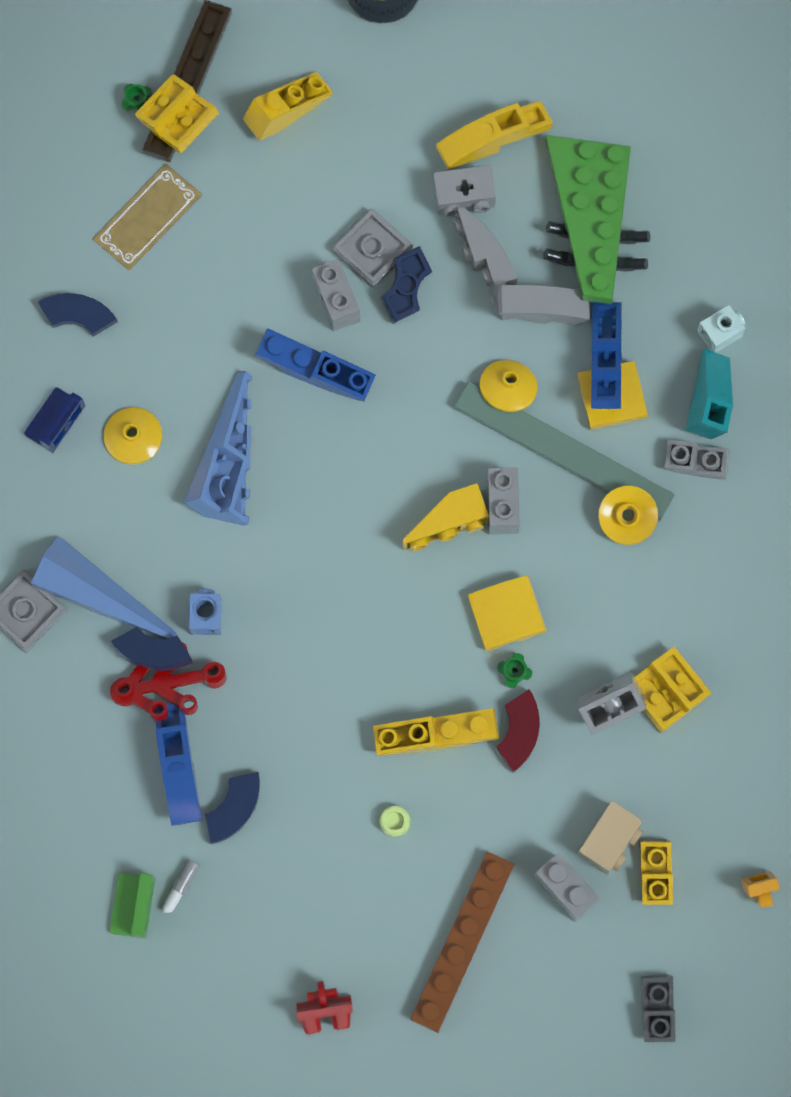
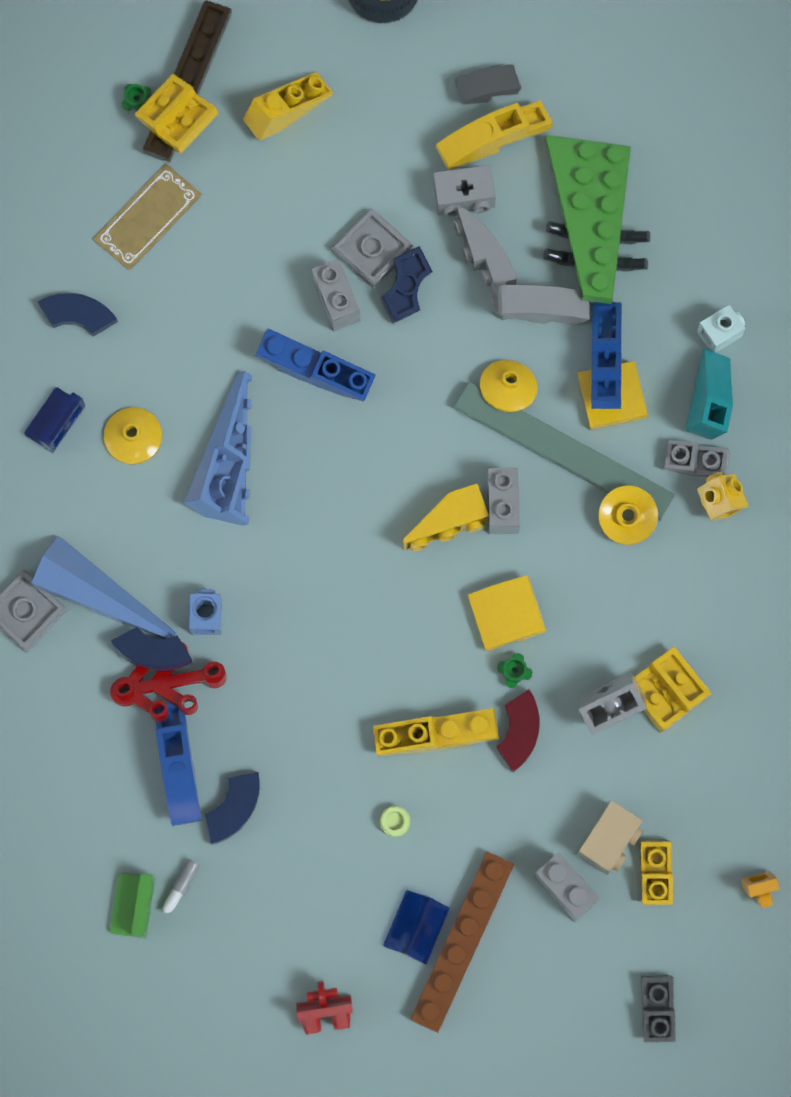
(416, 926): none -> clear blue panel
(488, 82): none -> dark grey slope
(722, 496): none -> yellow brick

